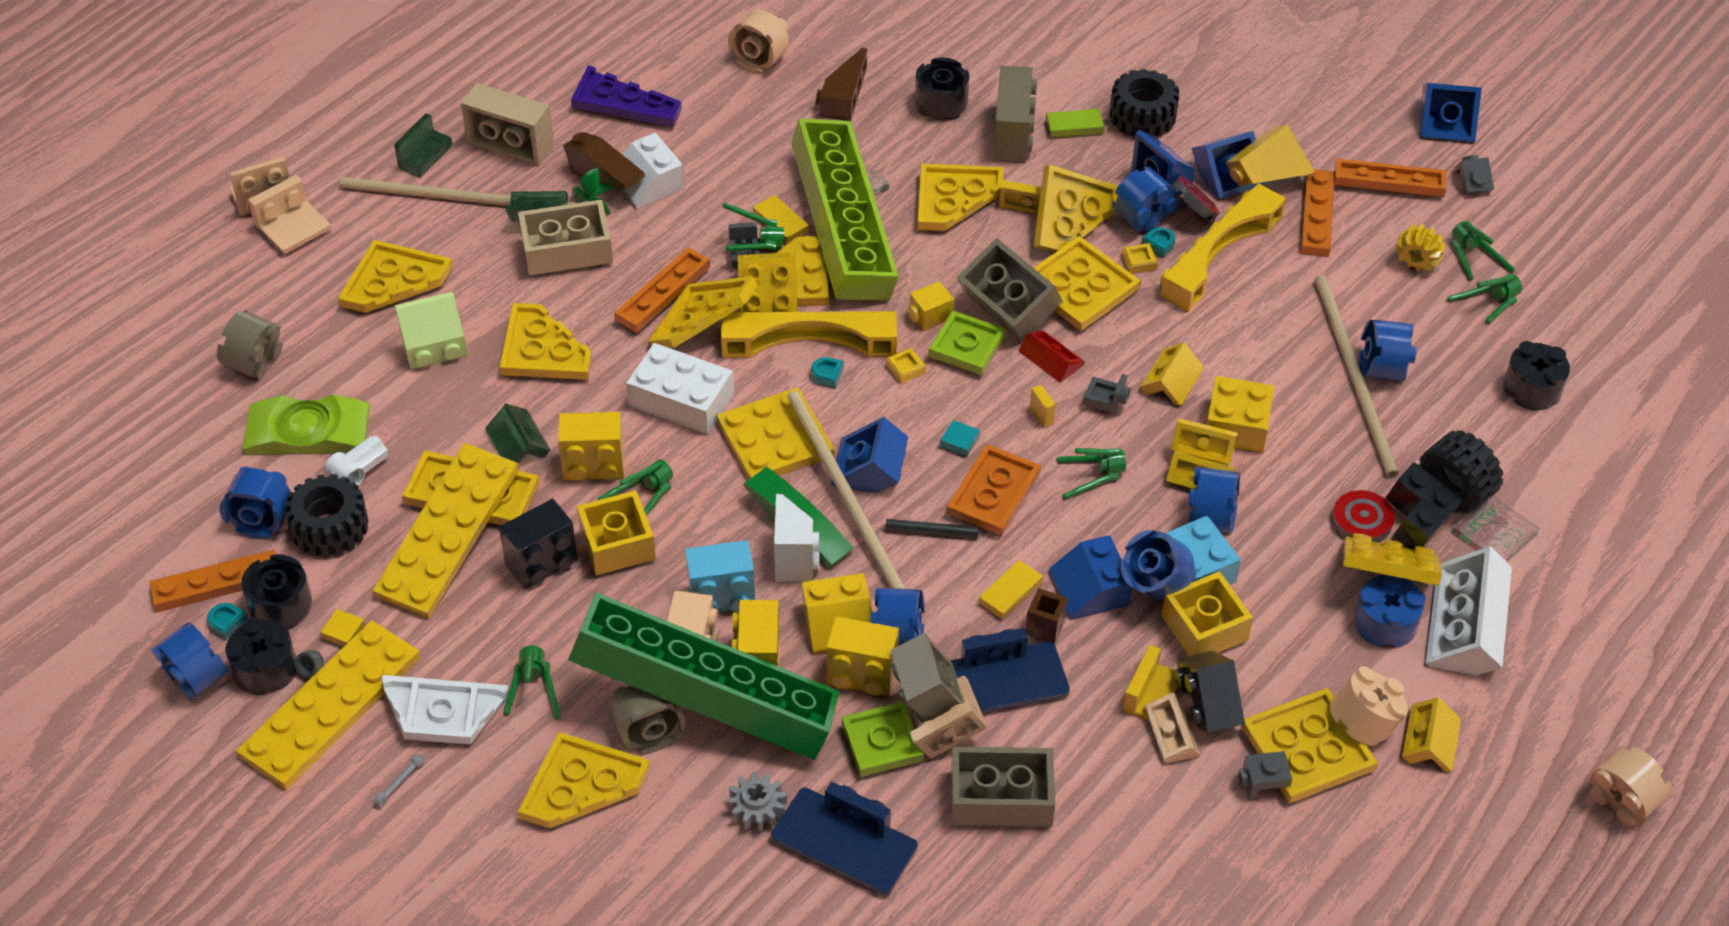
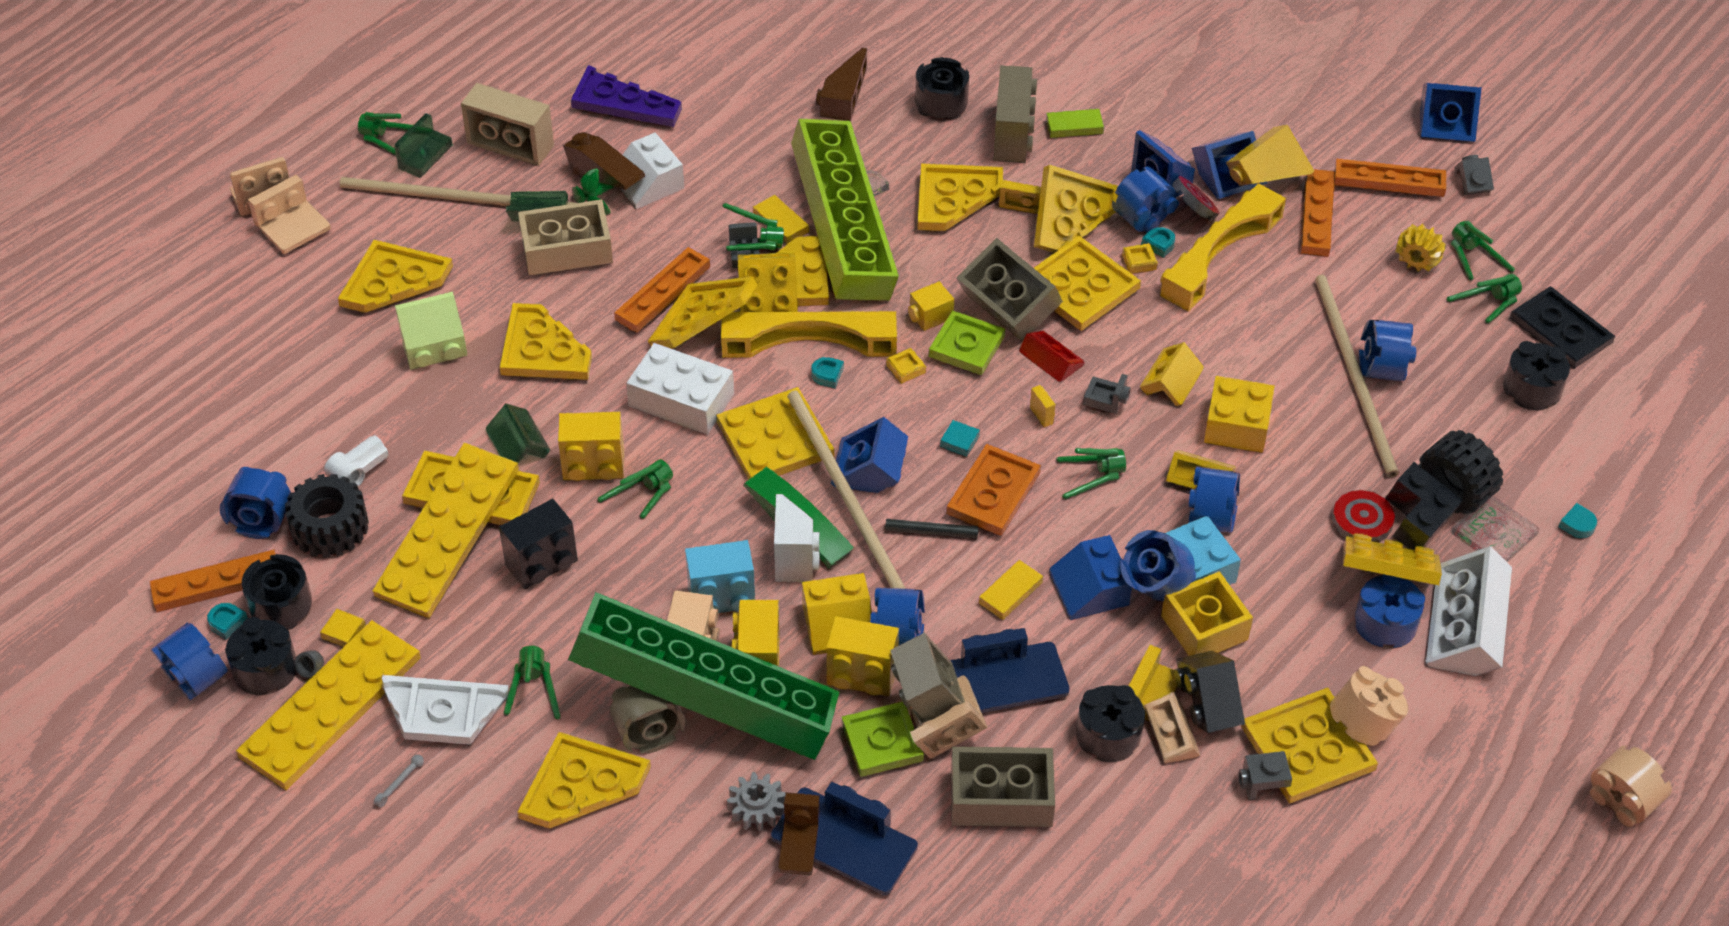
(249, 344): dark tan brick -> none
(305, 426): lime slope -> none
(372, 126): none -> green plant
(616, 532): yellow brick -> none
(759, 40): light nougat brick -> none
(799, 833): none -> reddish brown bracket
(1046, 615): reddish brown brick -> none
(1110, 722): none -> black brick
(1144, 102): black tyre -> none
(1204, 441): yellow panel -> none
(1432, 733): yellow panel -> none
(1562, 324): none -> black tile
(1579, 522): none -> teal tile

